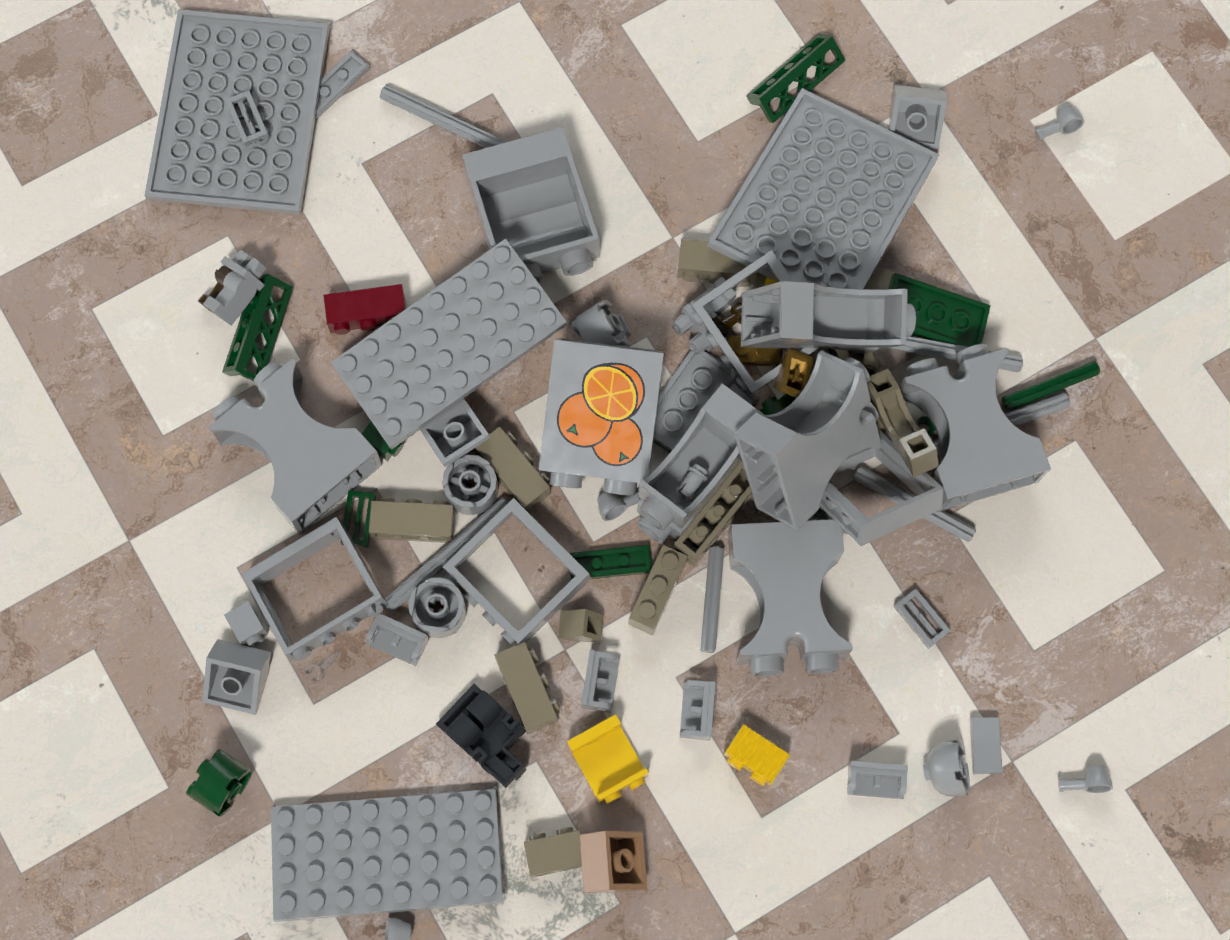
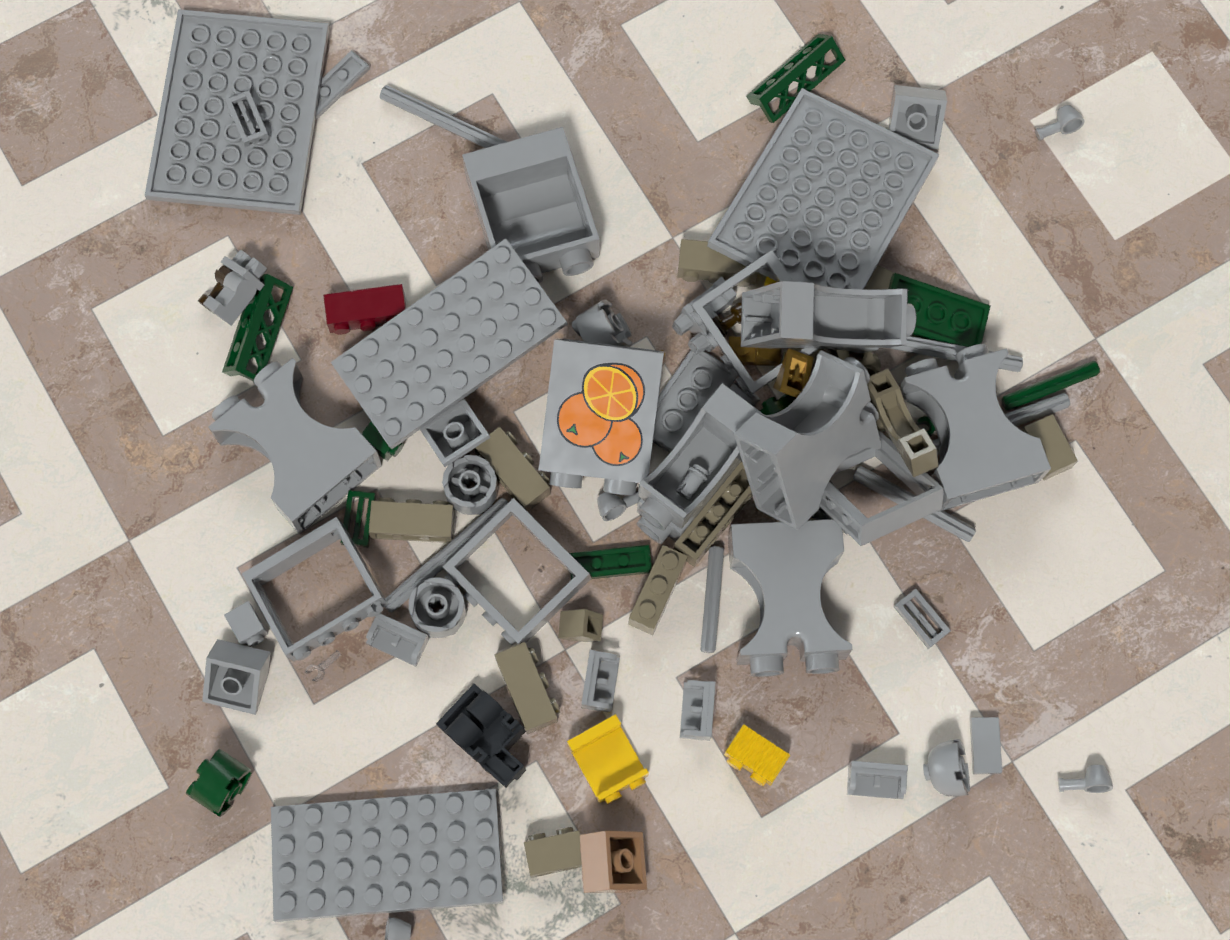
(1054, 443): none -> dark tan brick

